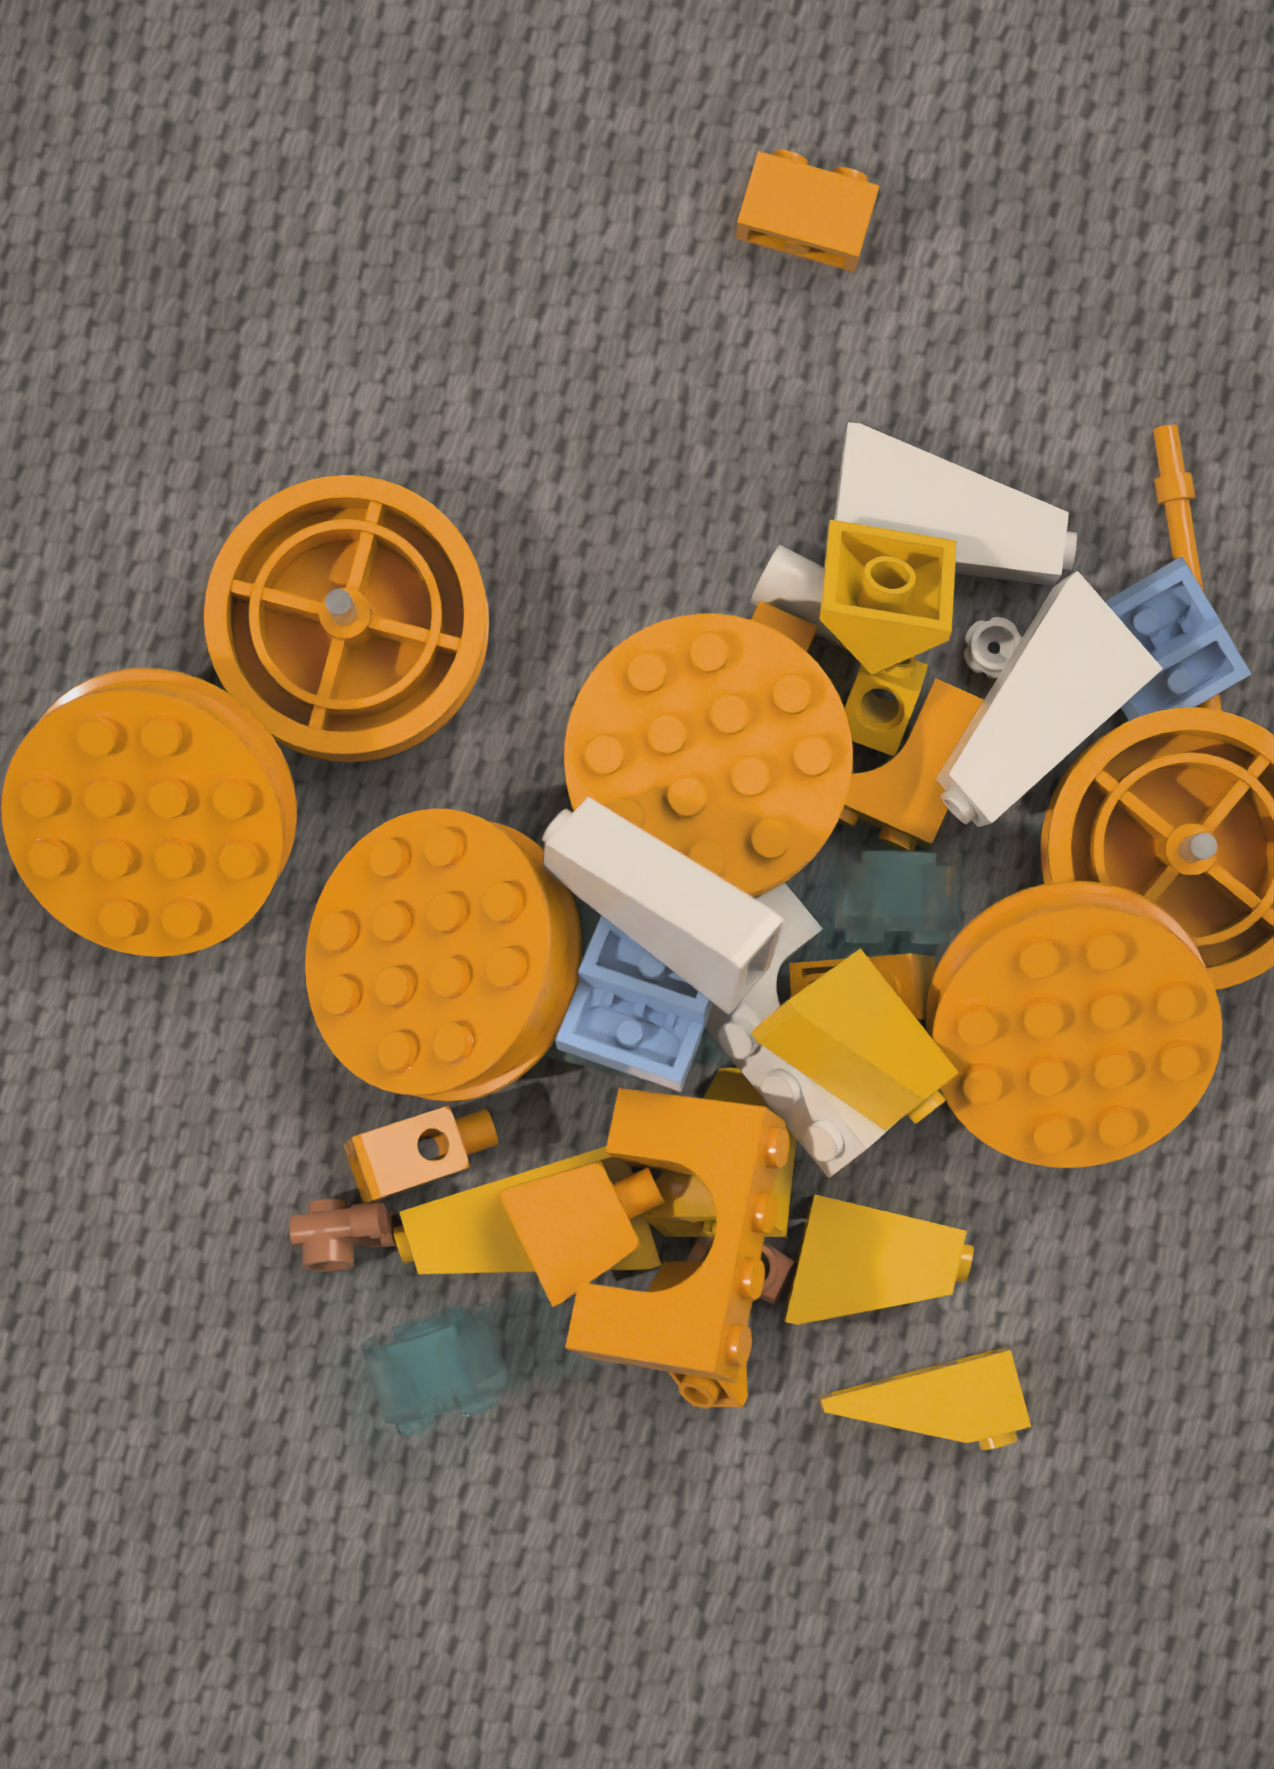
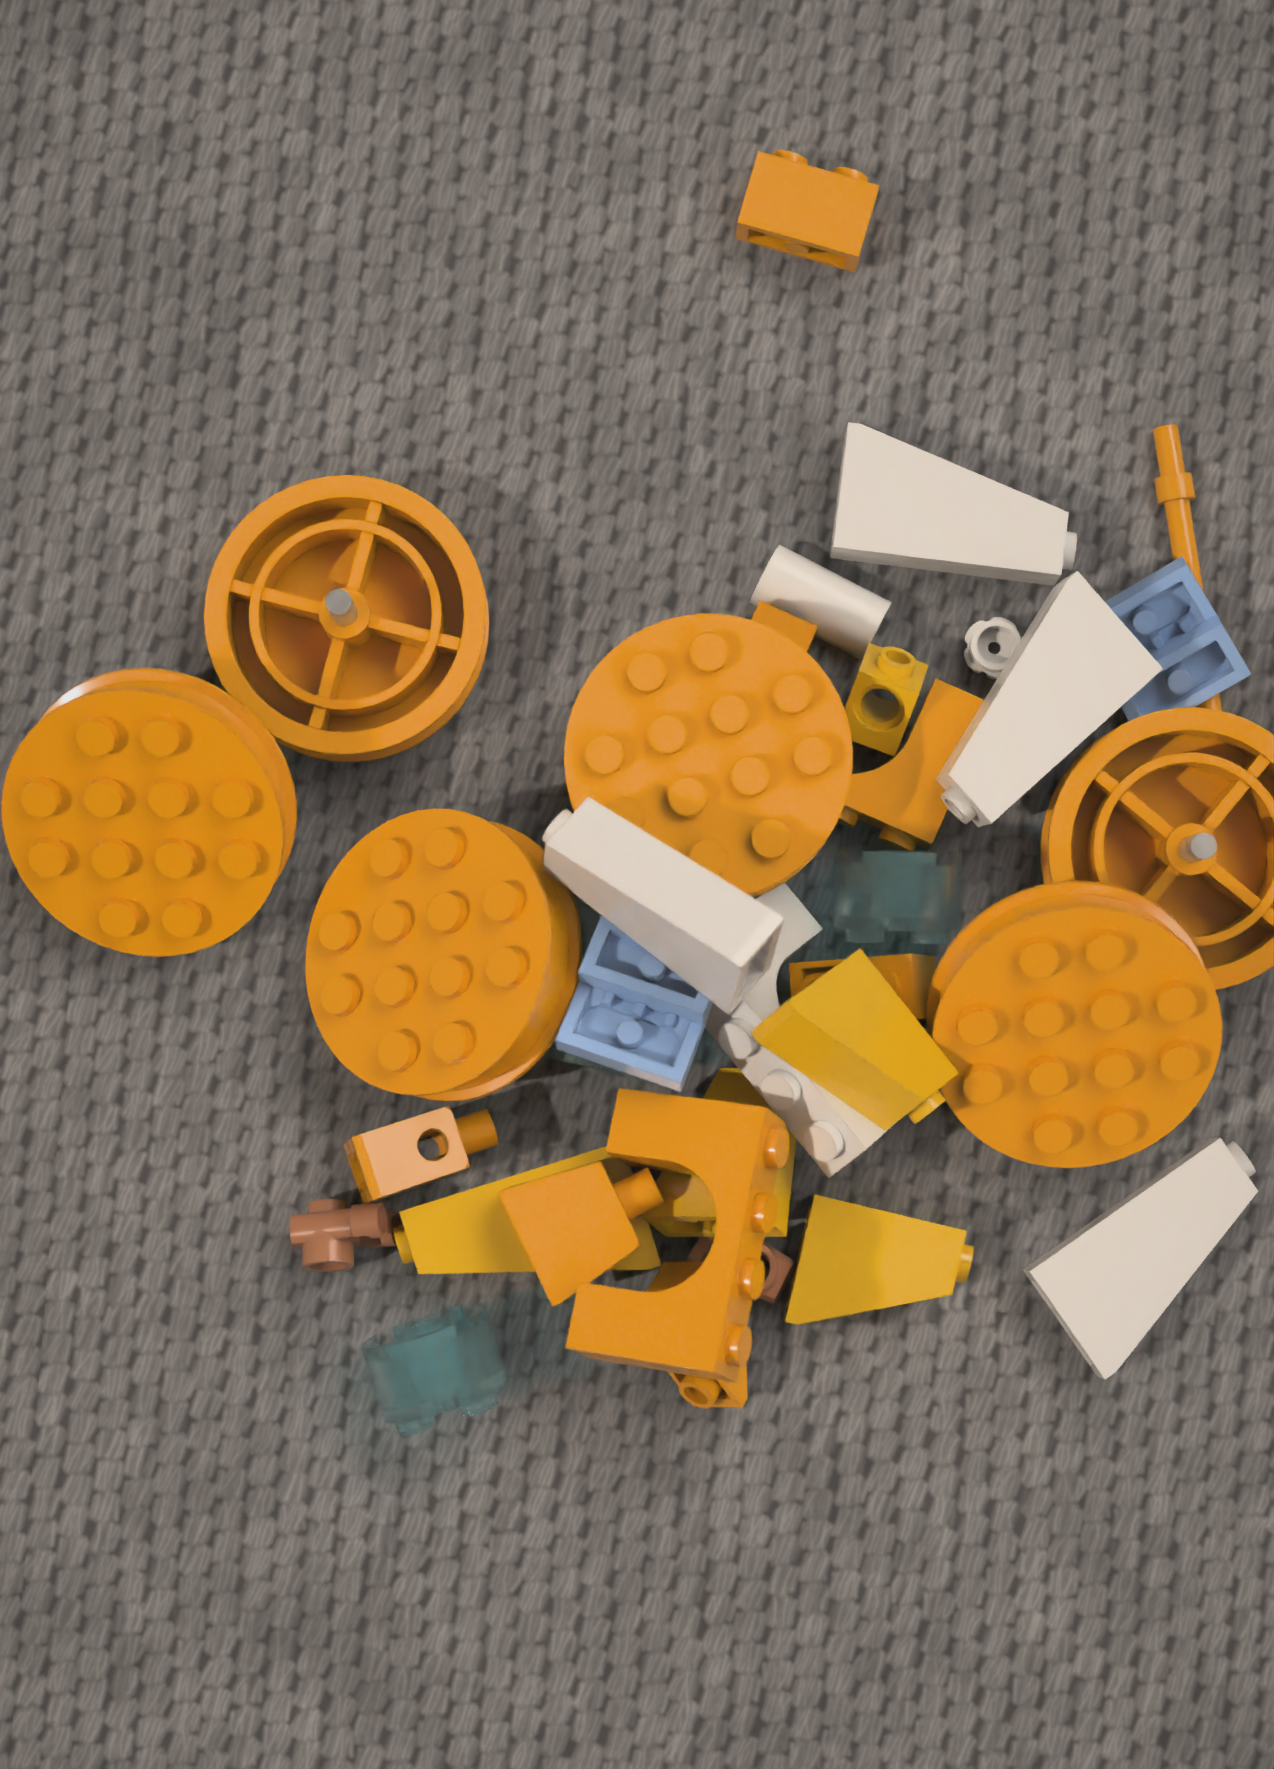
(887, 592): yellow slope -> none
(951, 1400): yellow slope -> none
(1136, 1257): none -> white slope

